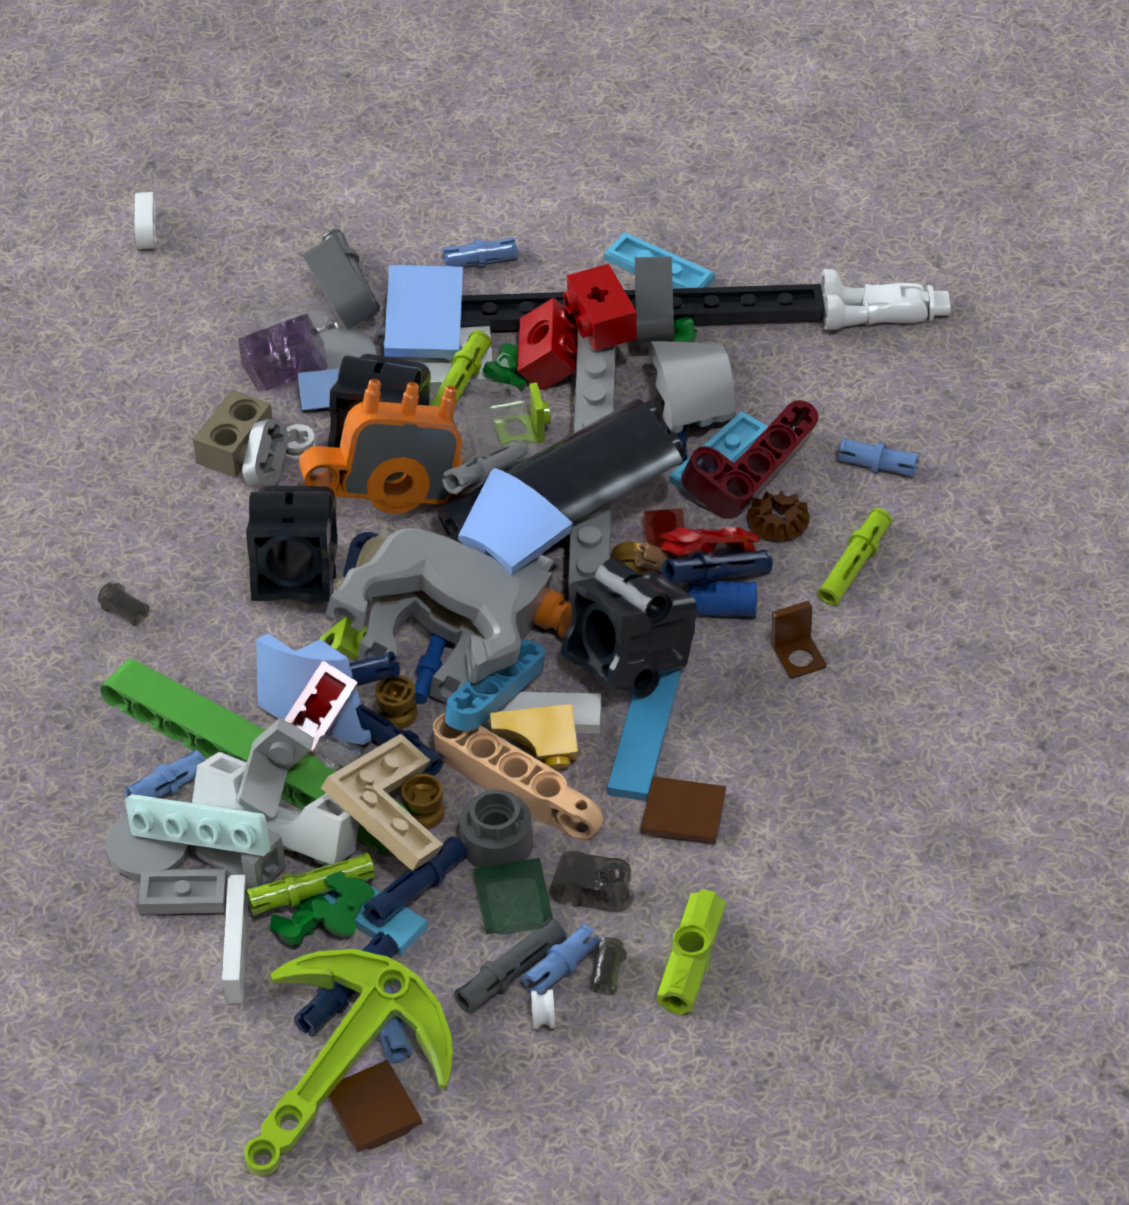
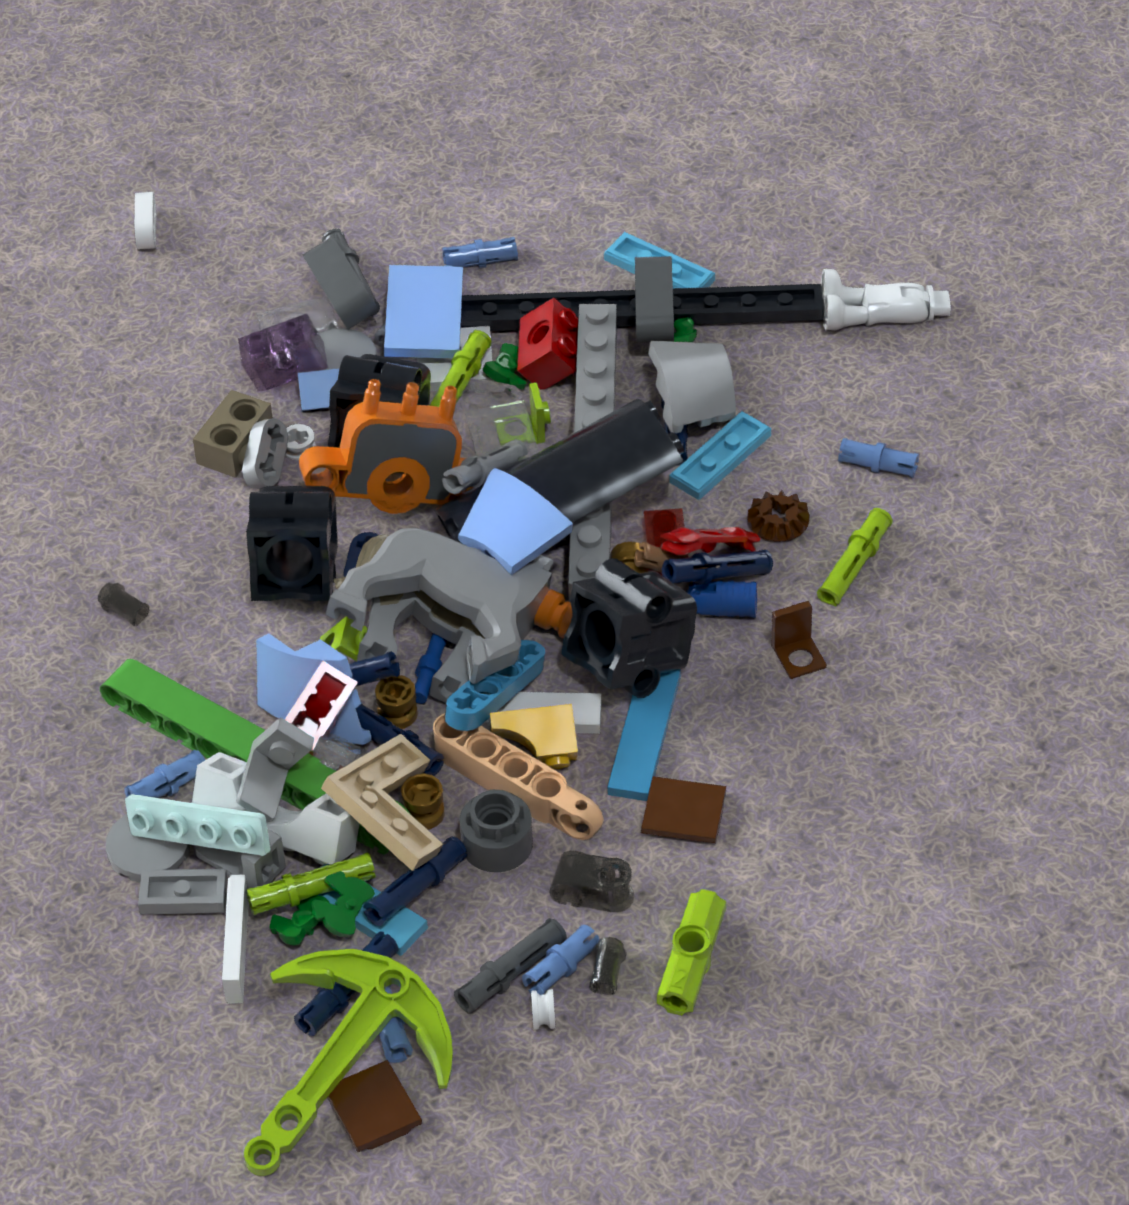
(513, 896): clear green piece -> none
(600, 307): red brick -> none
(765, 456): dark red beam -> none

